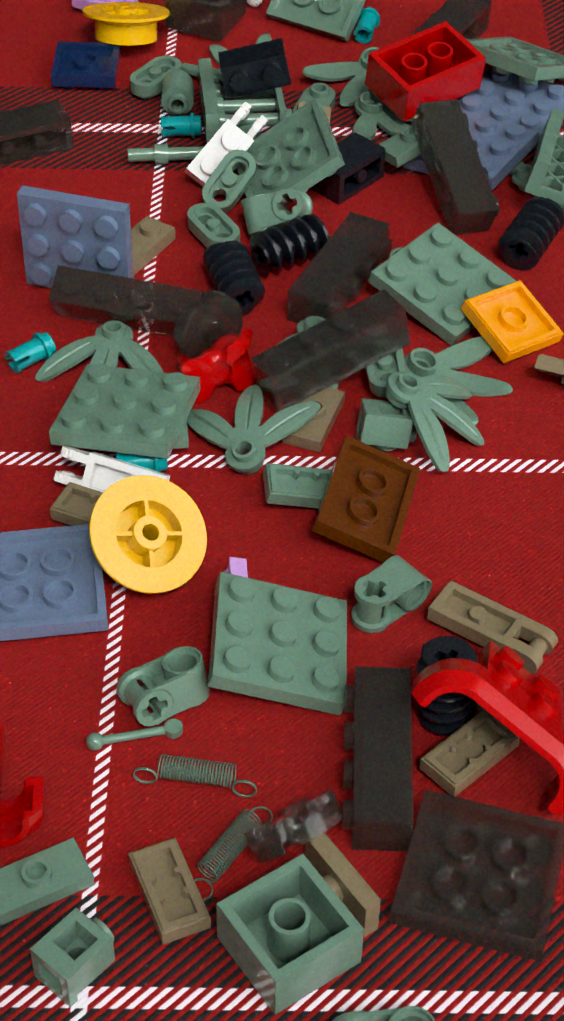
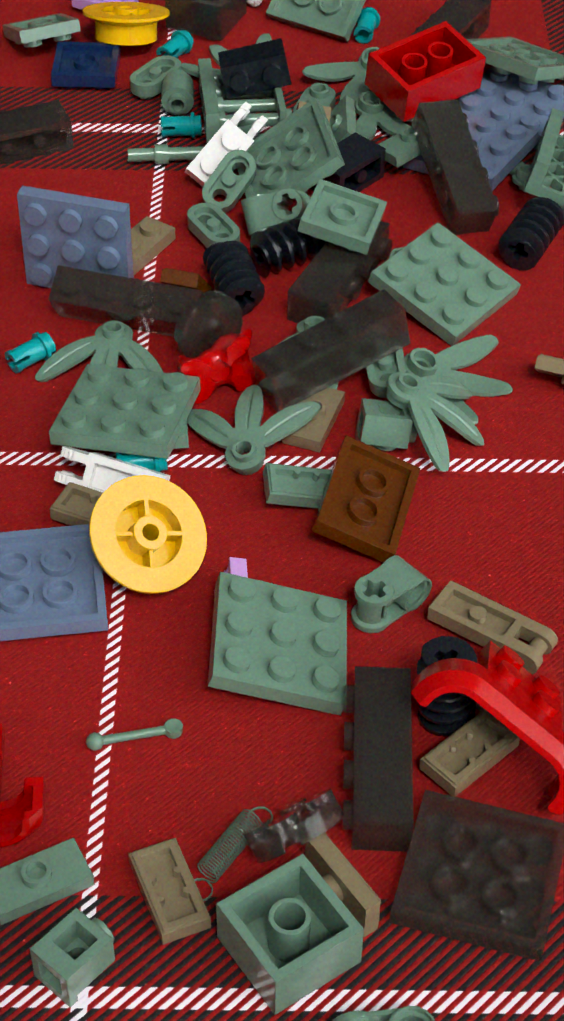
(34, 30): none -> sand green plate
(169, 686): sand green piece -> none
(174, 768): sand green piece -> none
(180, 43): none -> teal pin
(184, 279): none -> reddish brown plate
(342, 216): none -> sand green plate
(343, 119): none -> sand green plate
(512, 321): light orange tile -> none

